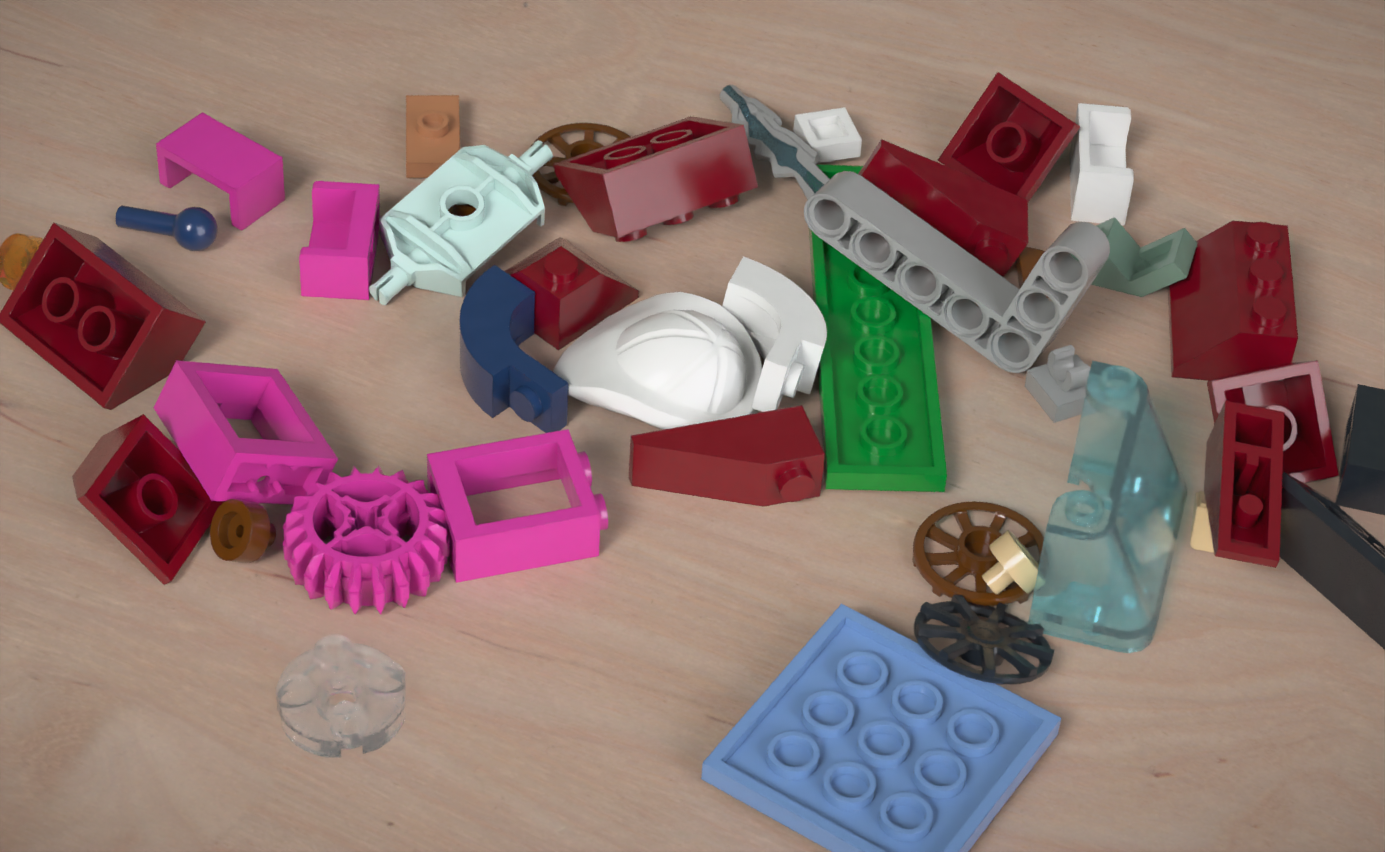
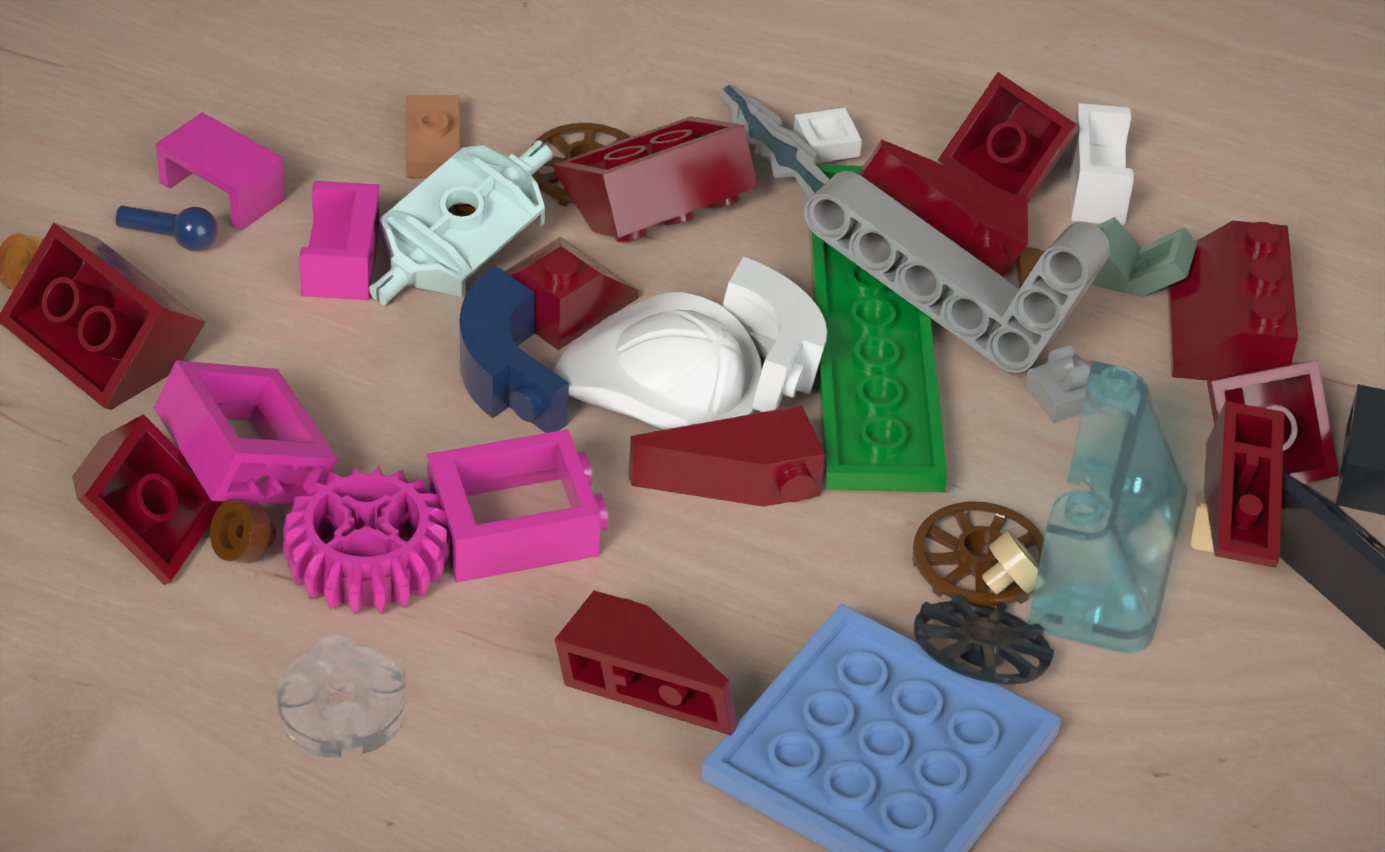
(641, 661): none -> dark red slope

